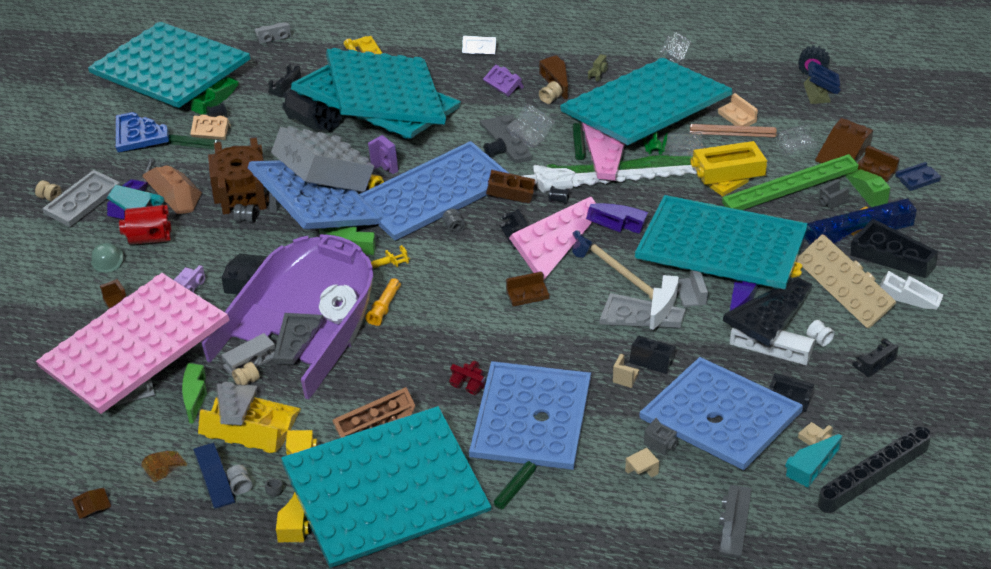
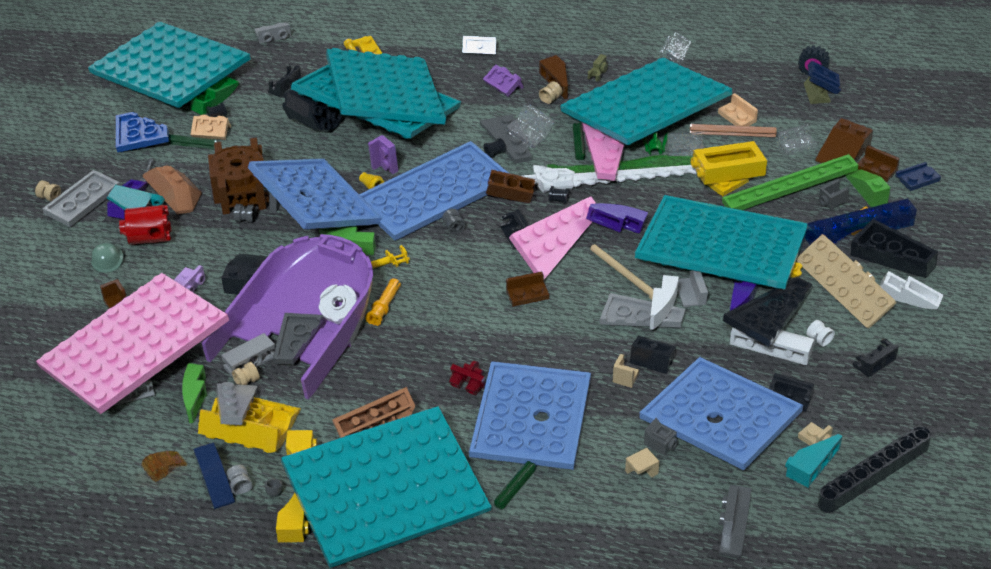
(91, 502): reddish brown panel -> none
(322, 159): light grey piece -> none
(581, 245): dark blue piece -> none

